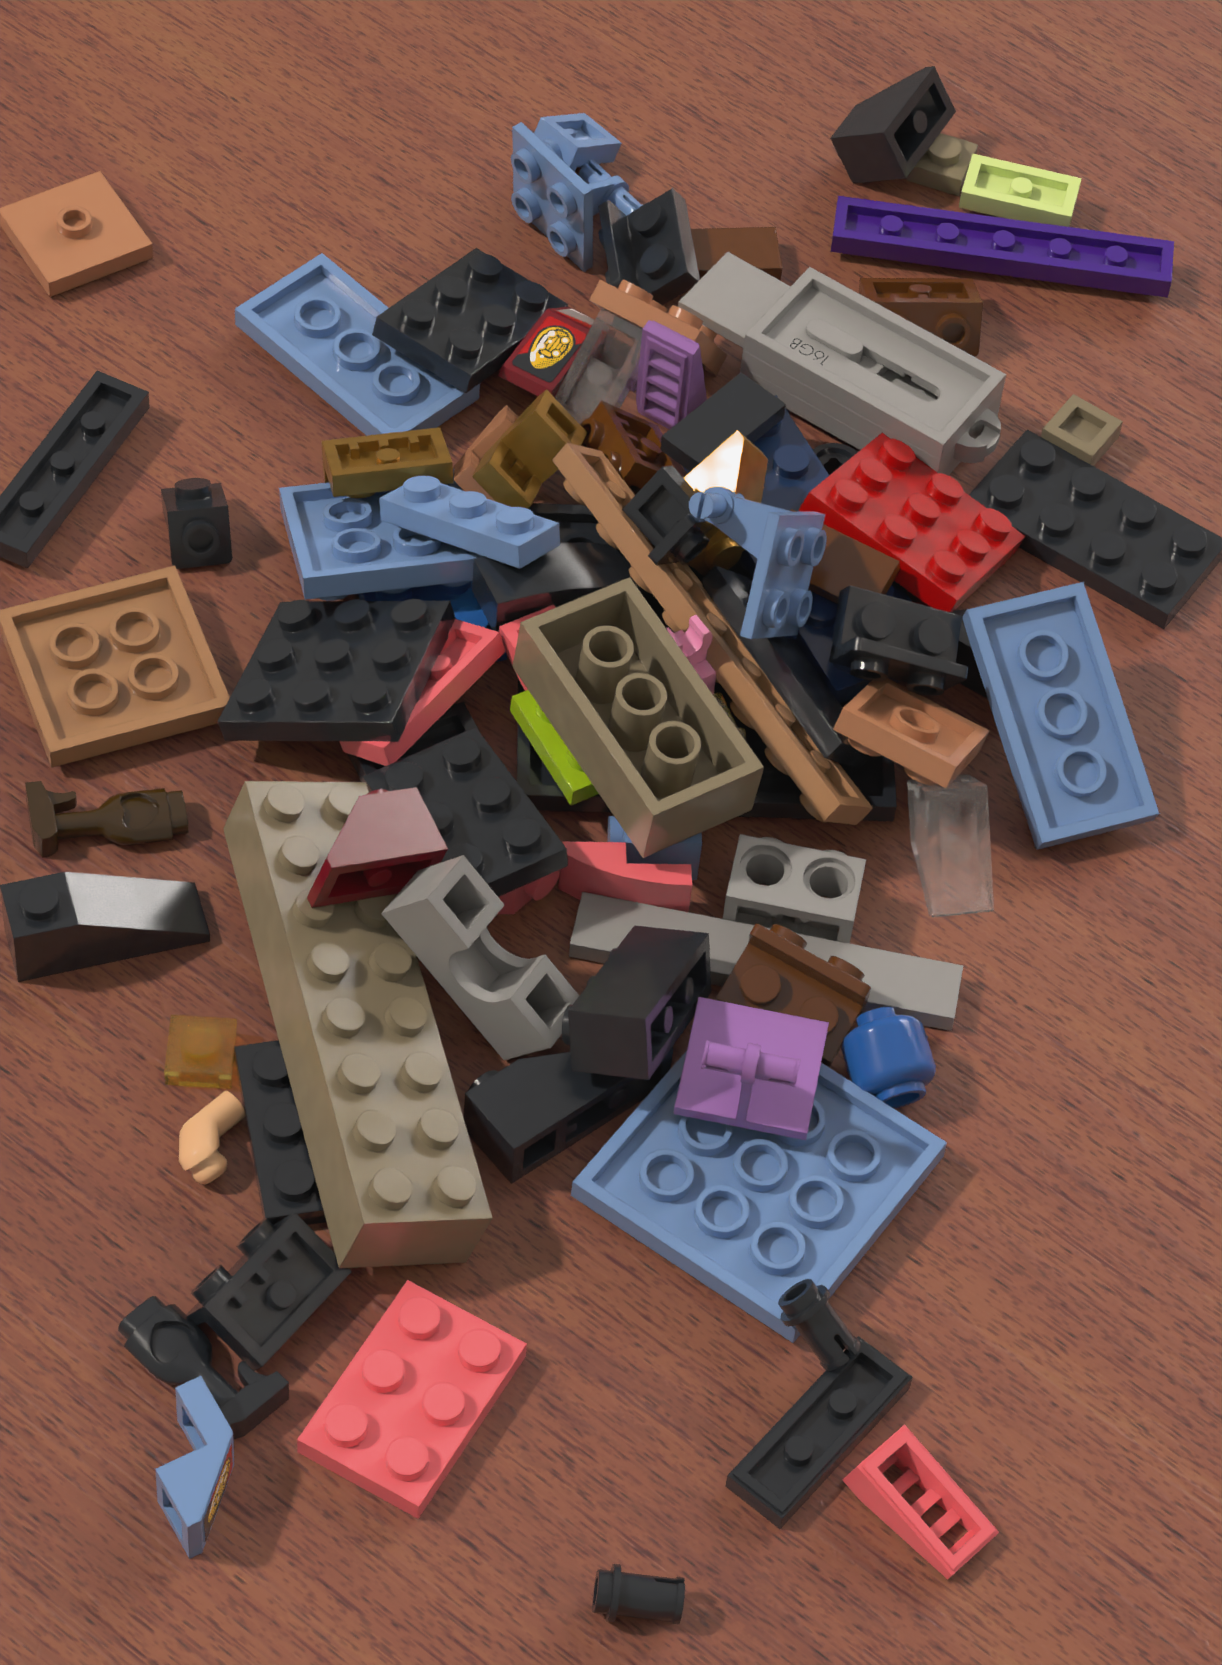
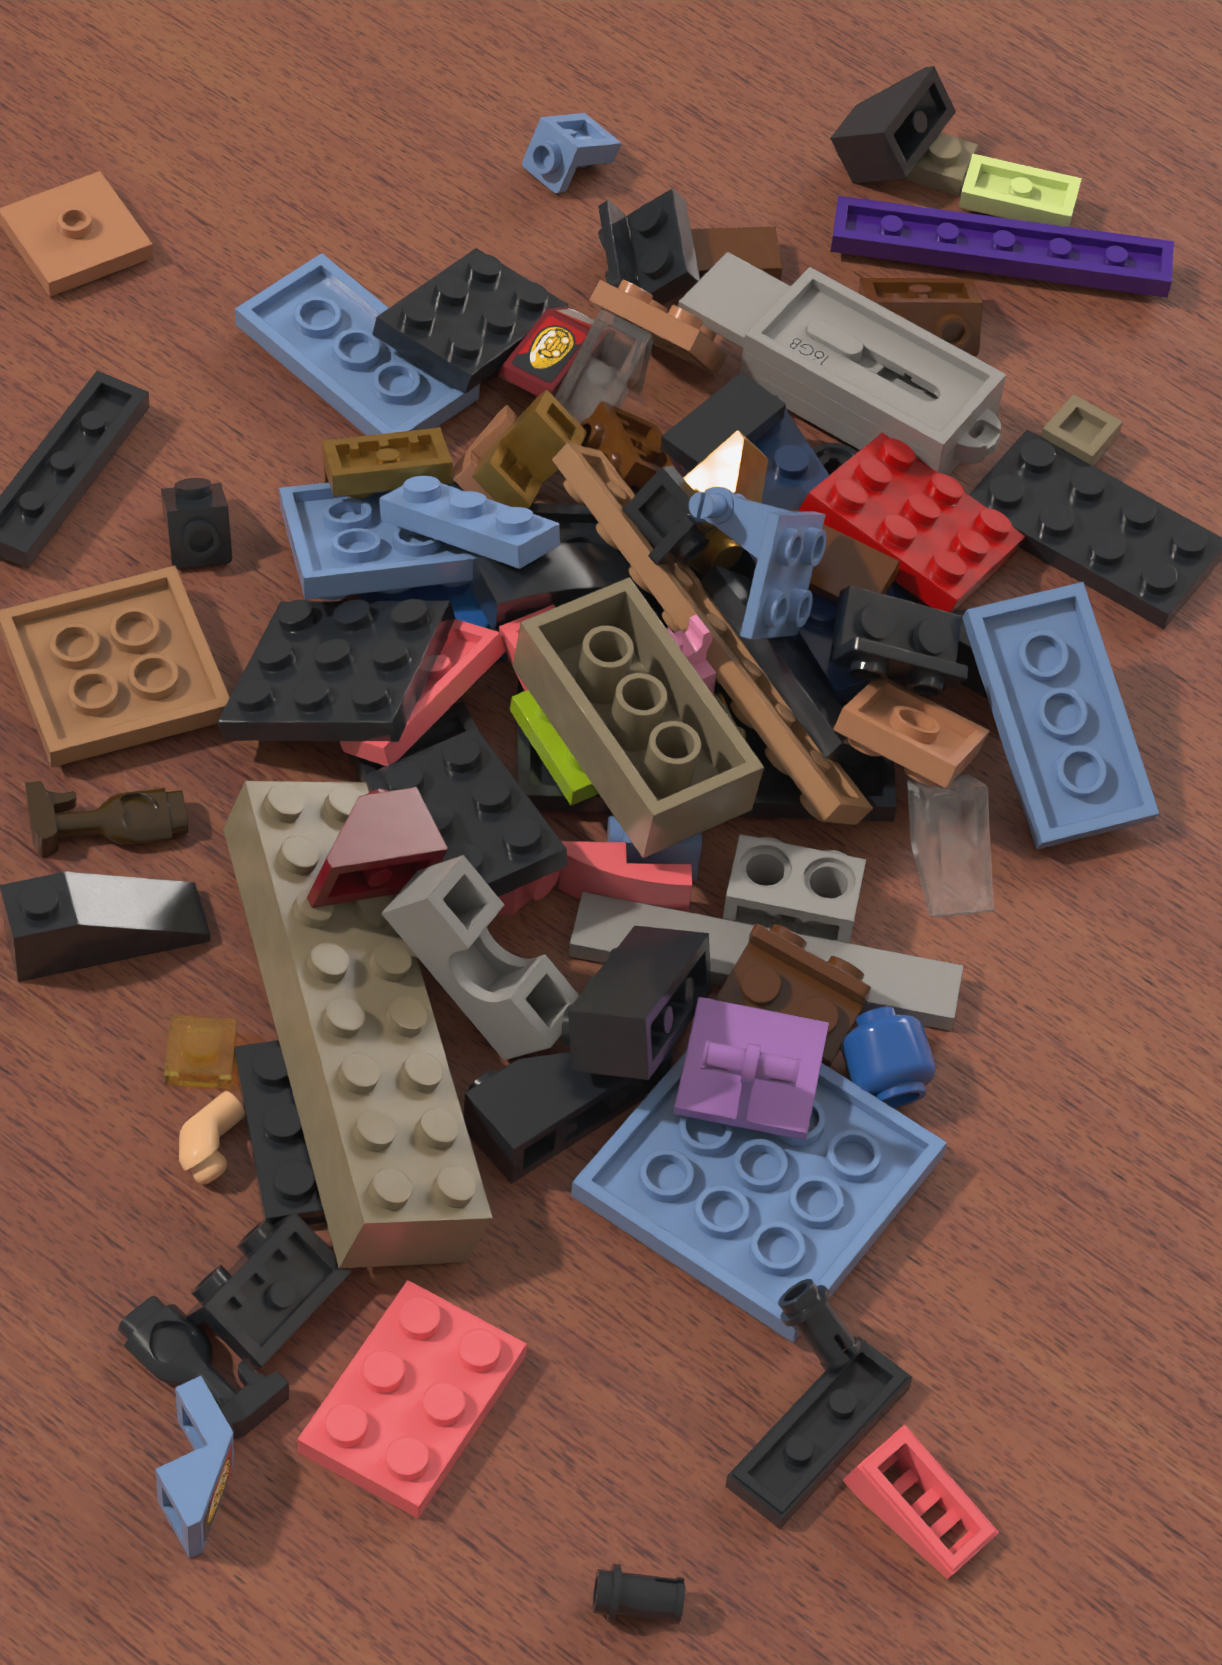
(559, 199): medium blue plate -> none
(668, 375): medium lavender slope -> none

